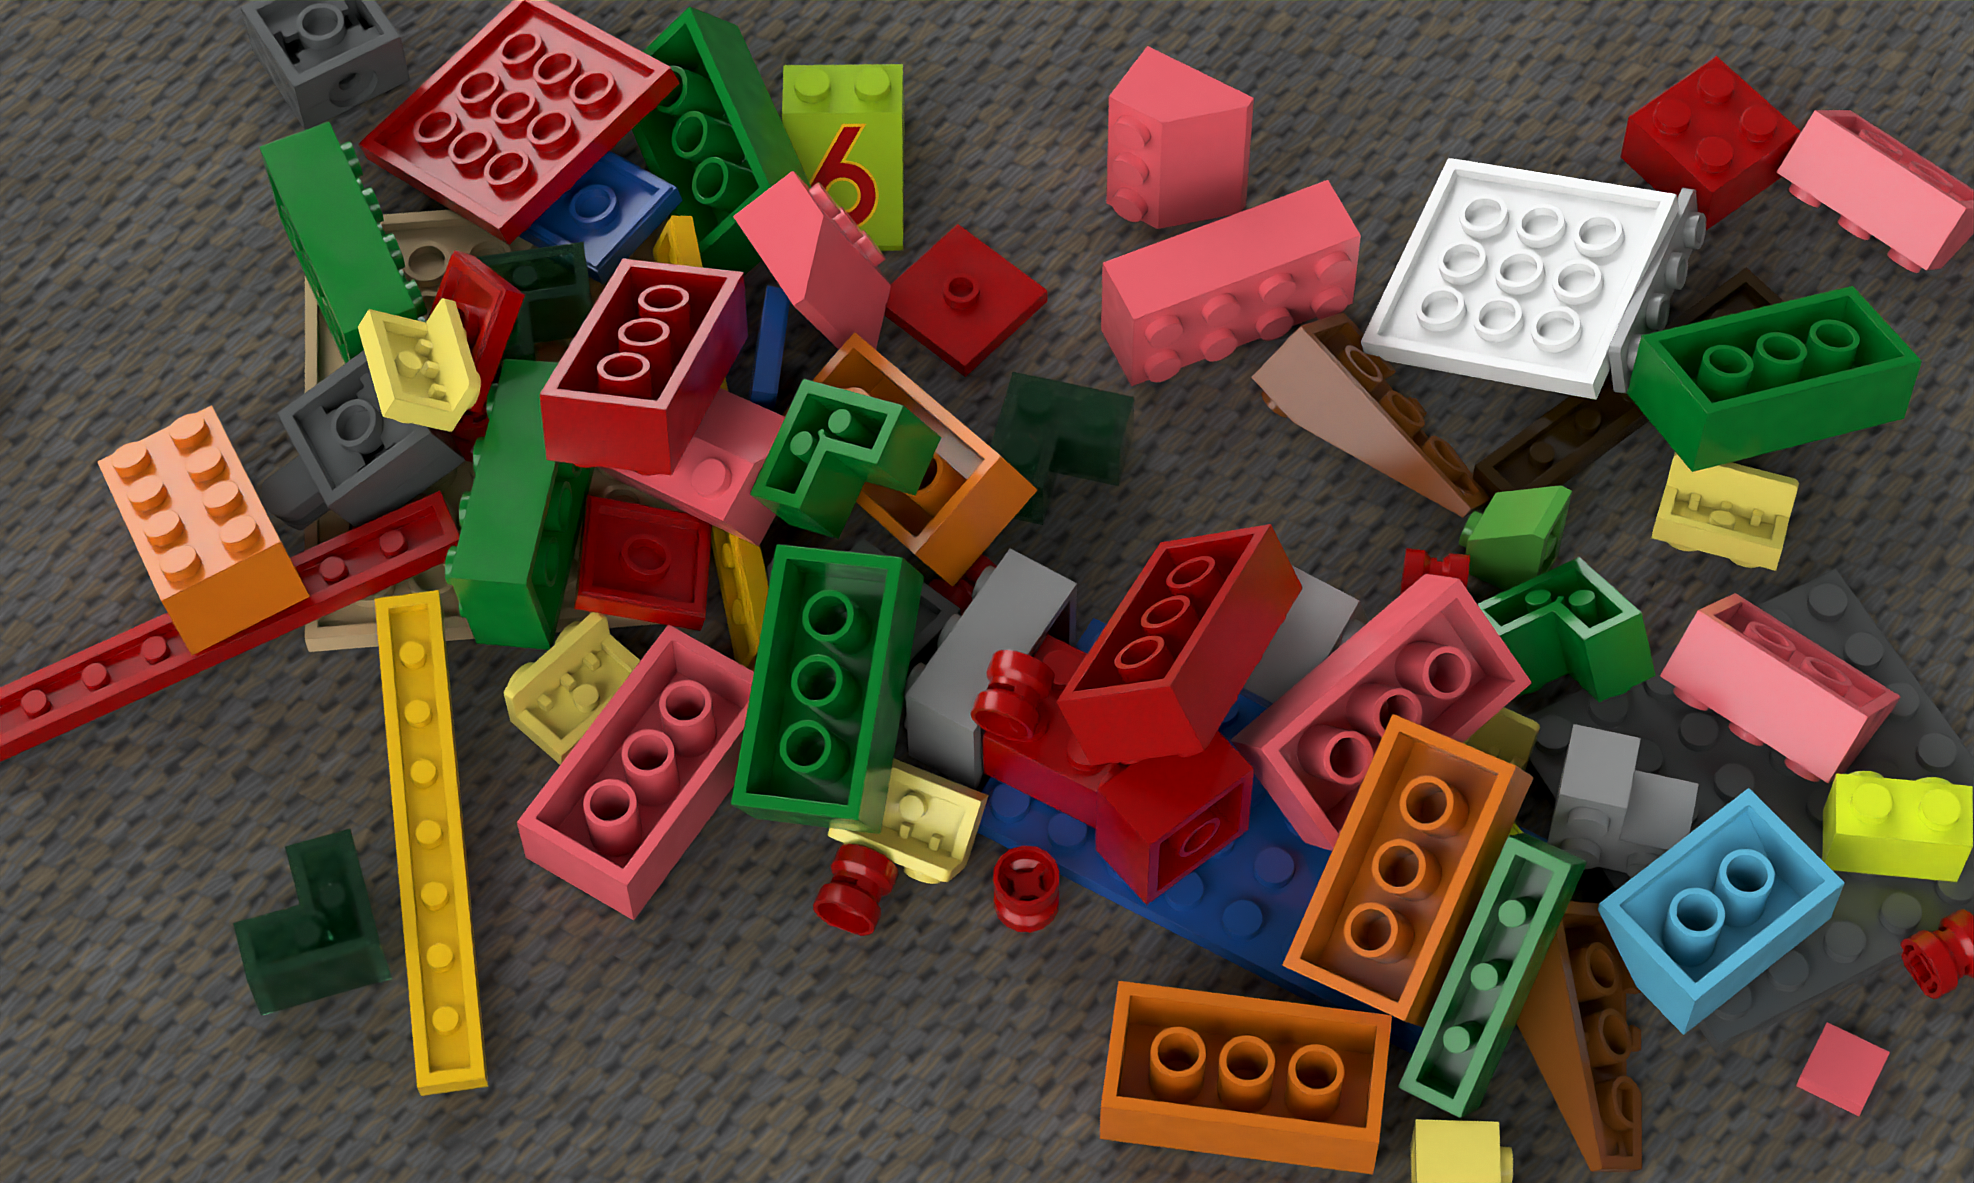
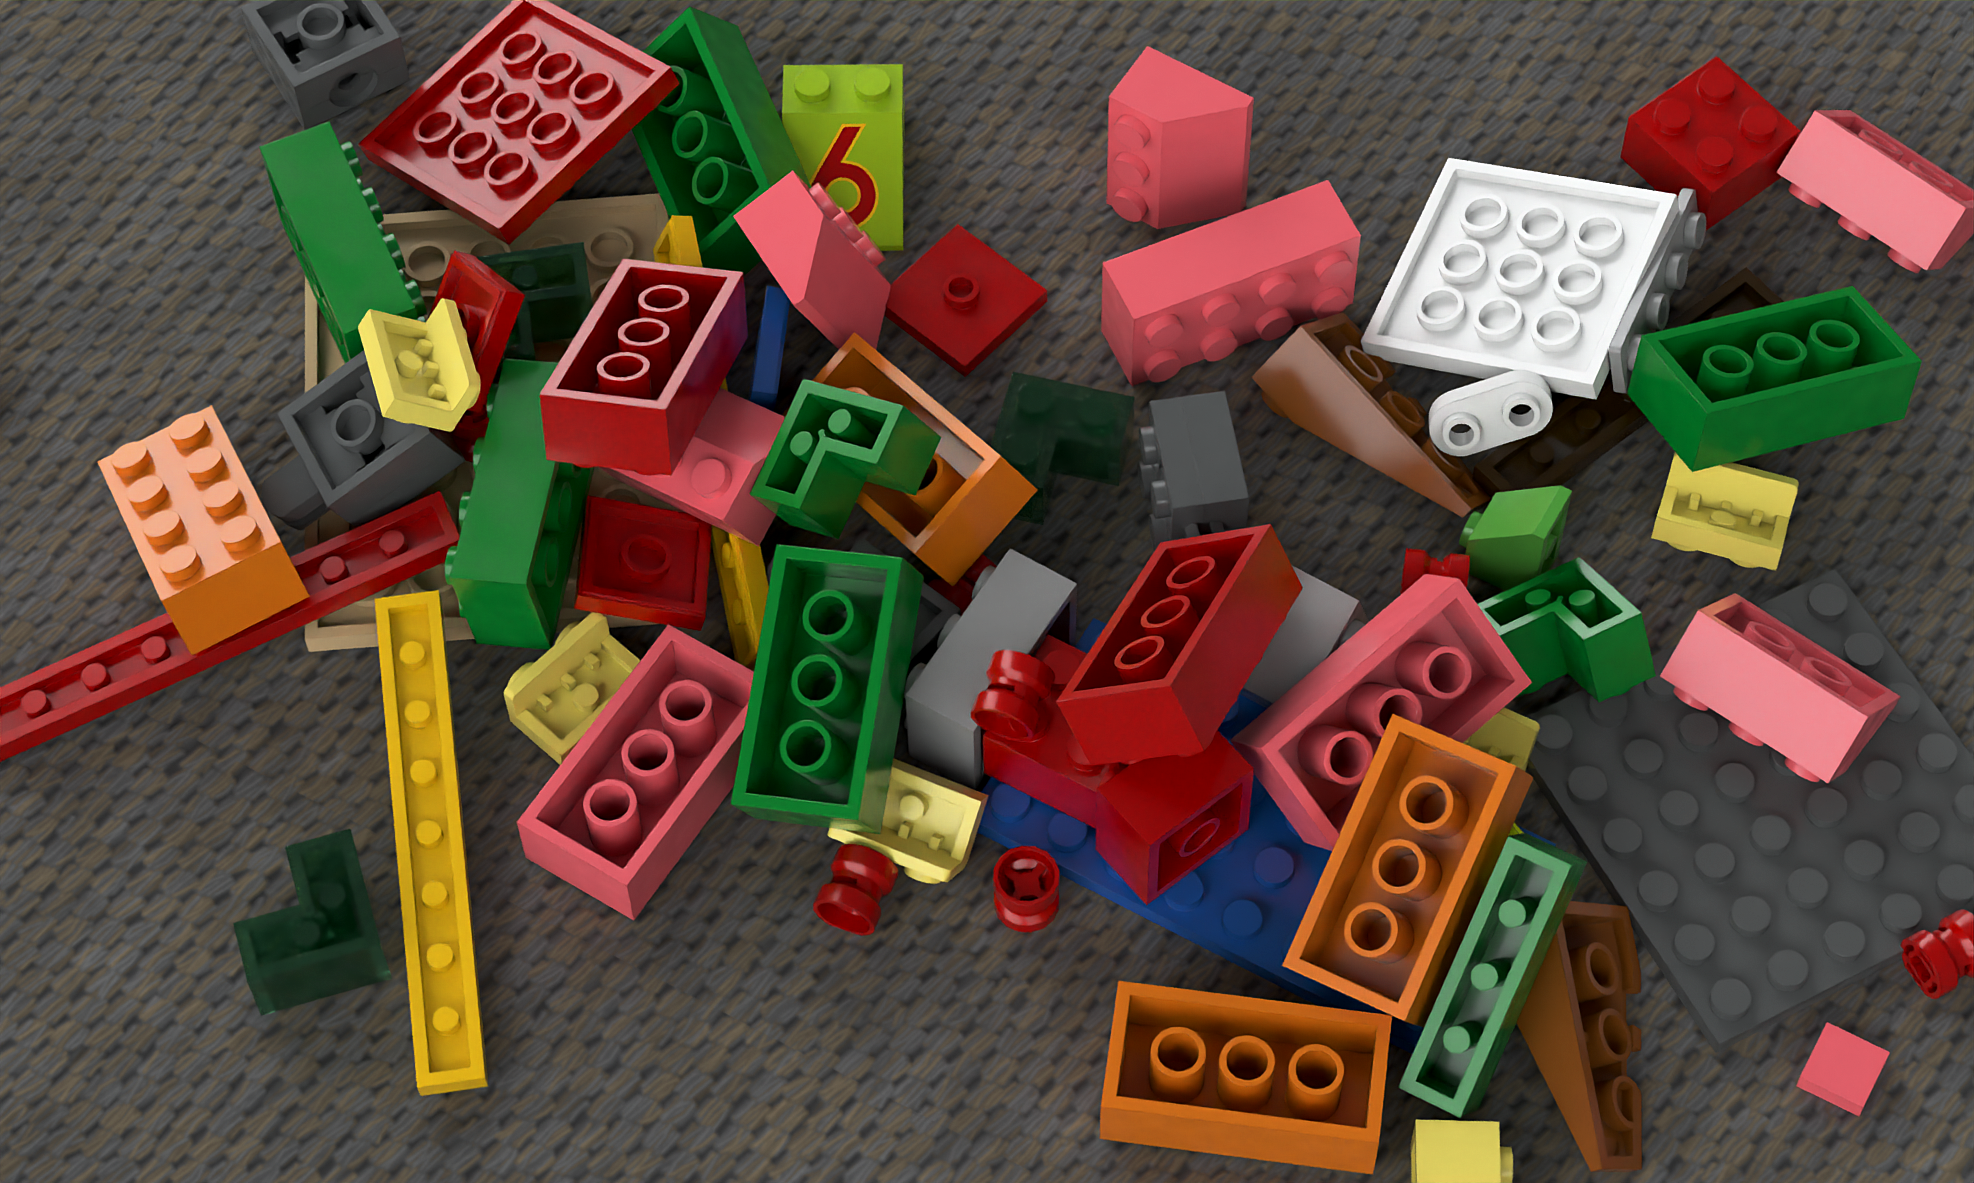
(609, 211): blue tile -> none
(1192, 468): none -> dark grey brick
(1487, 411): none -> white plate
(1611, 810): light grey brick -> none
(1719, 909): medium azure slope -> none
(1898, 826): neon yellow brick -> none

